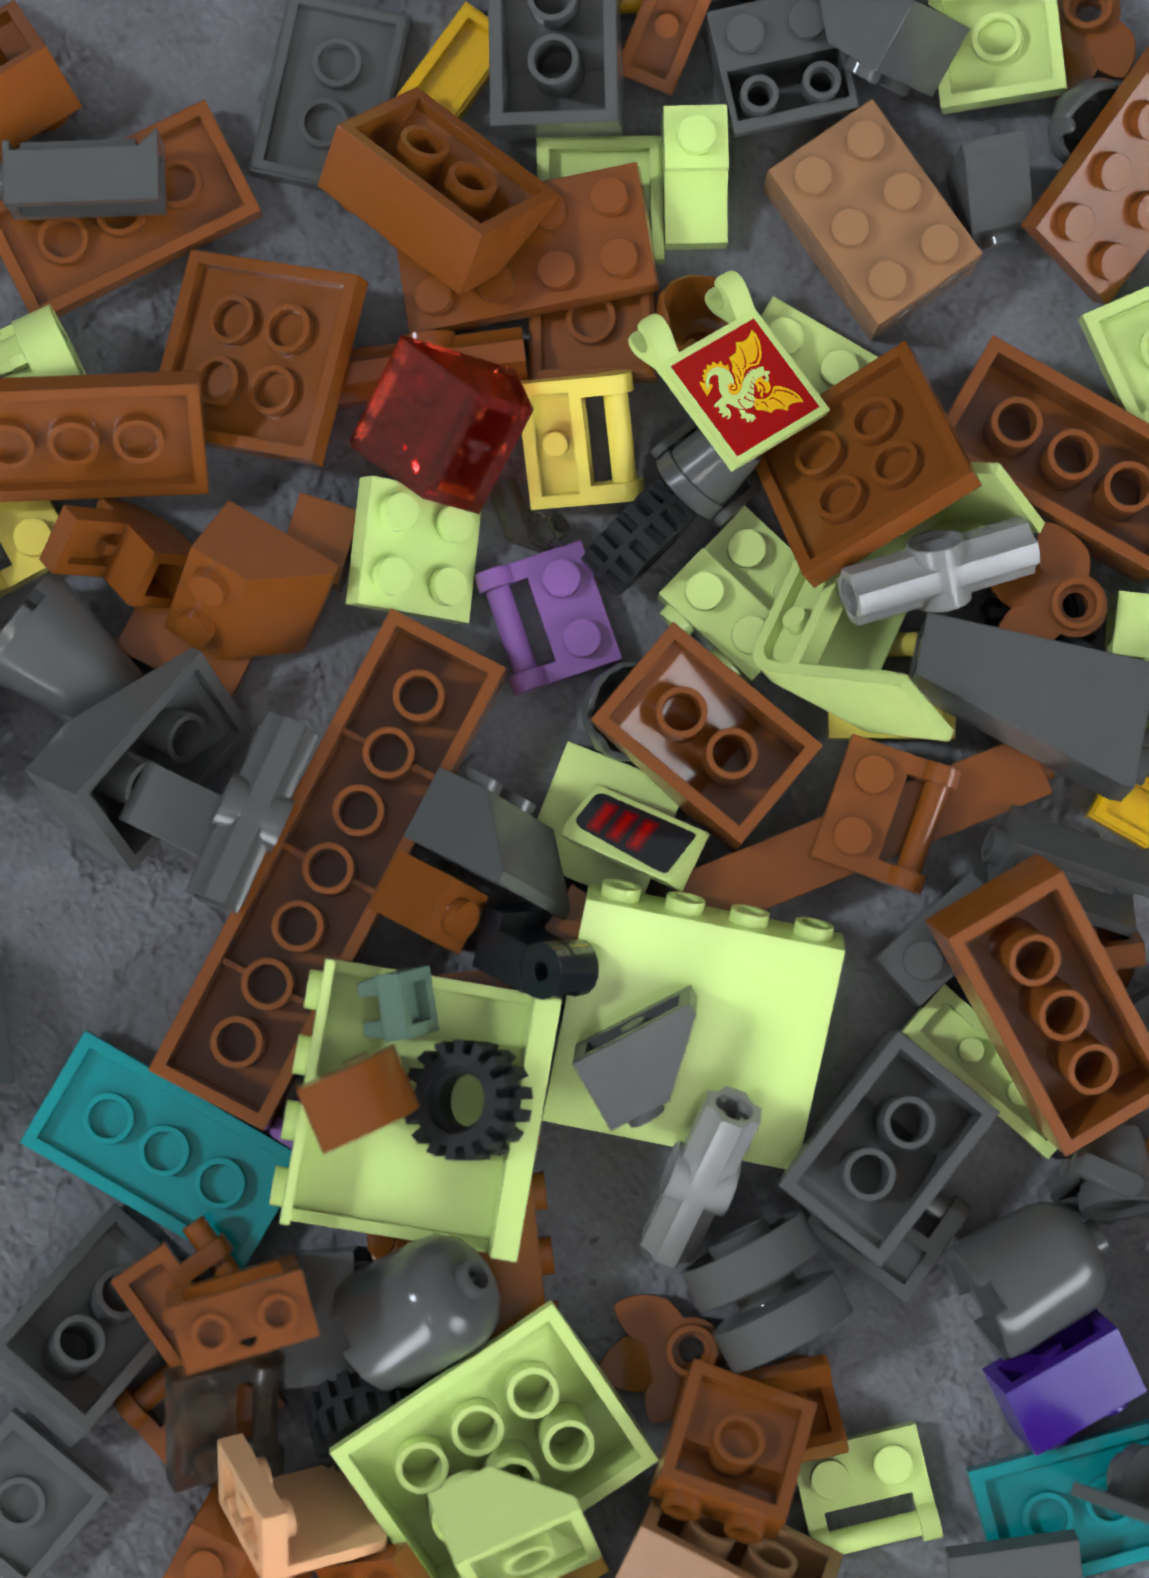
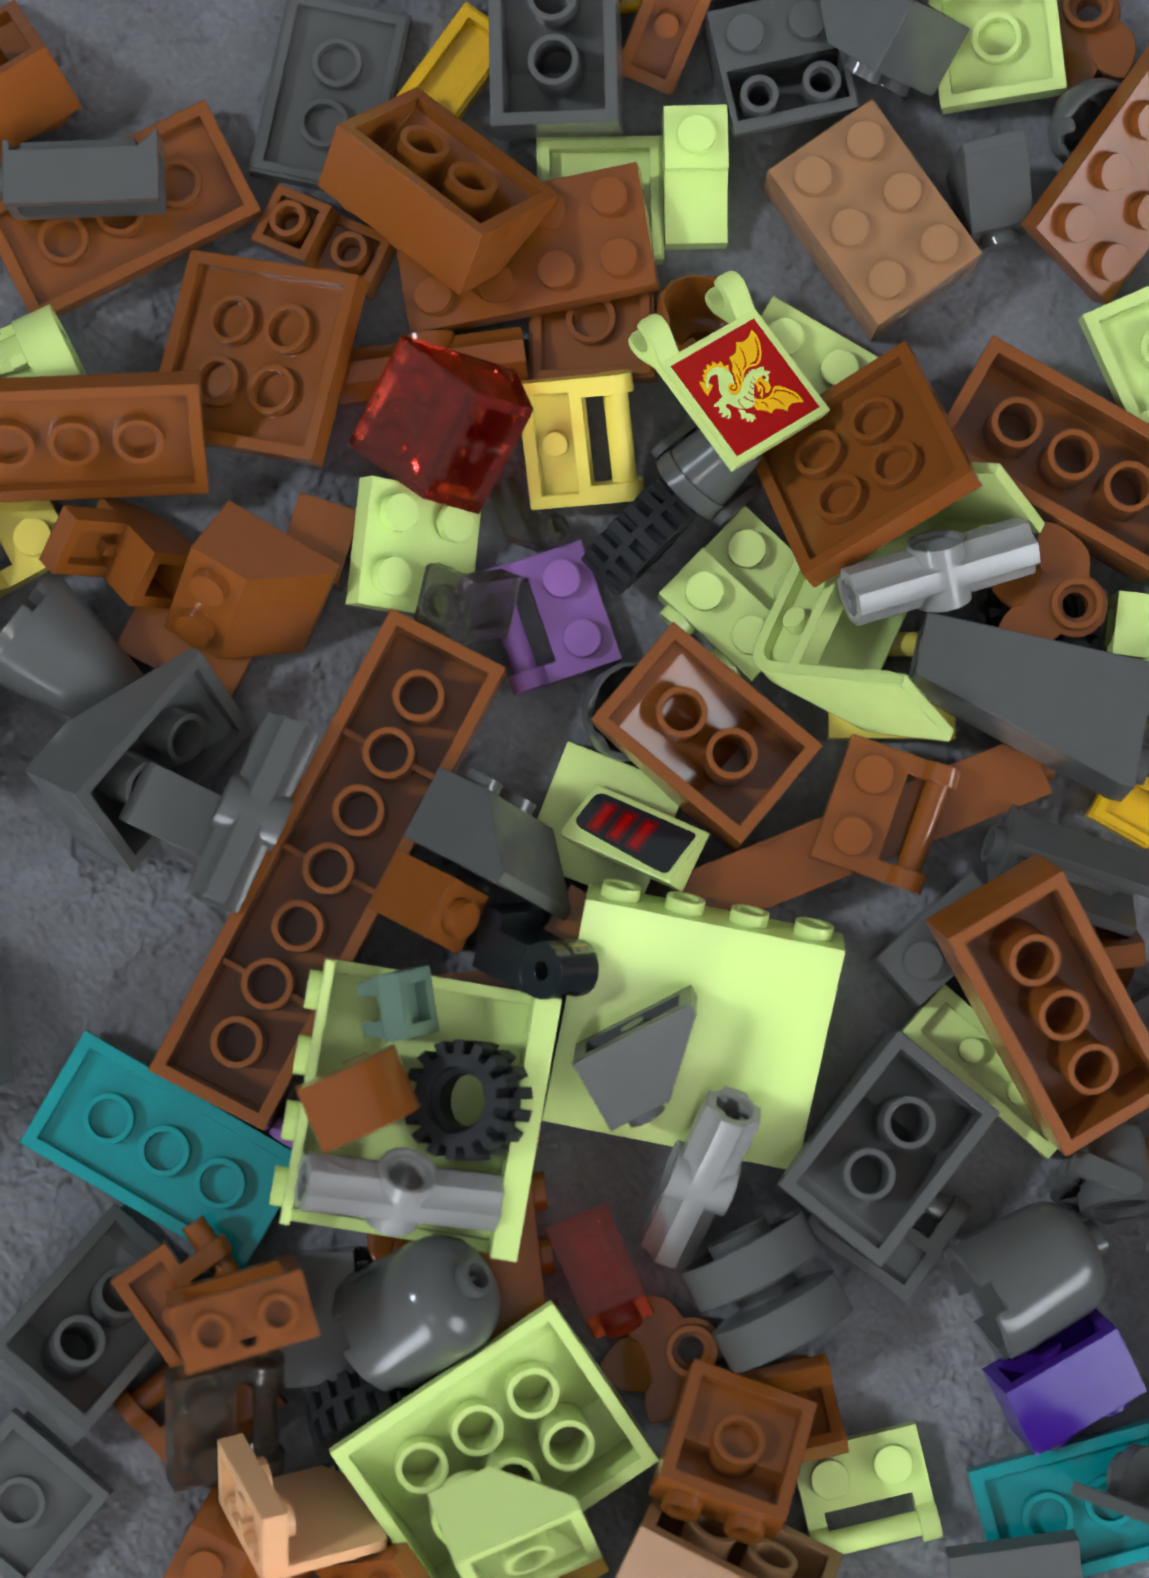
(320, 238): none -> dark orange slope
(398, 1191): none -> light grey piece
(467, 604): none -> clear smoke bracket
(600, 1273): none -> clear red slope

